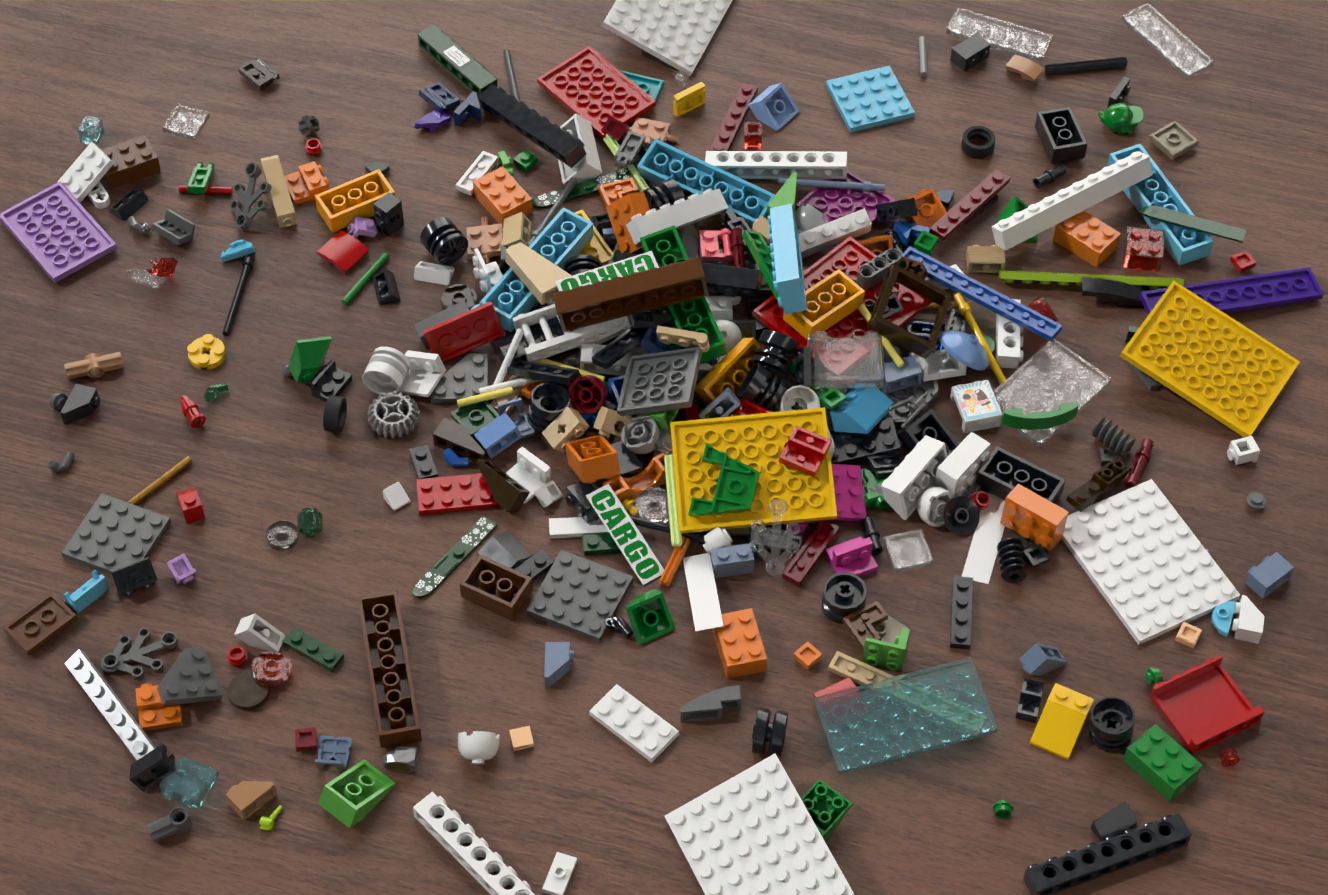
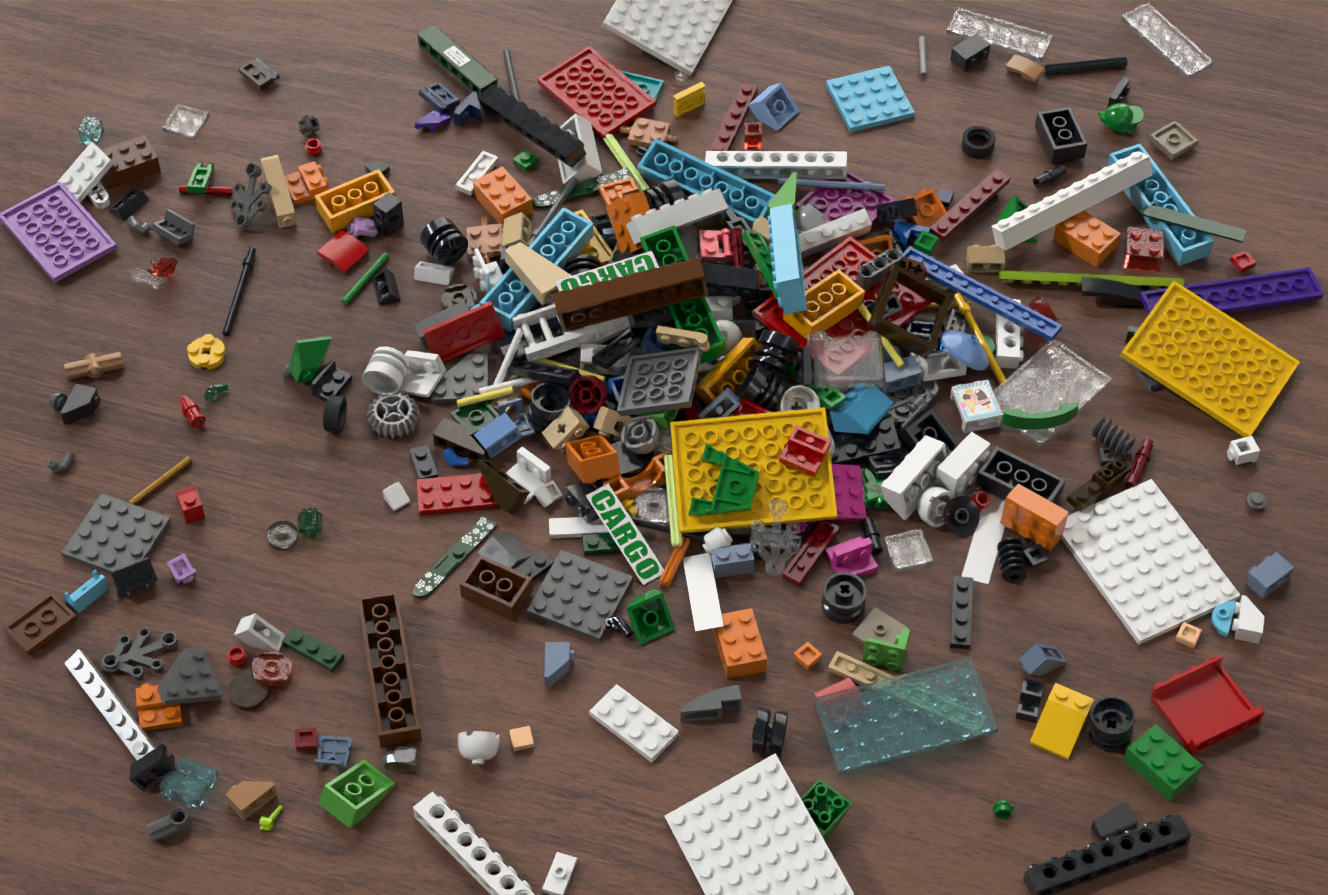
(237, 249): medium azure plate -> none
(506, 162): bright green plate -> none
(615, 129): dark red bracket -> none
(629, 149): dark grey hinge -> none
(863, 620): reddish brown plate -> none
(1153, 676): green plate -> none
(1229, 757): clear red bush -> none

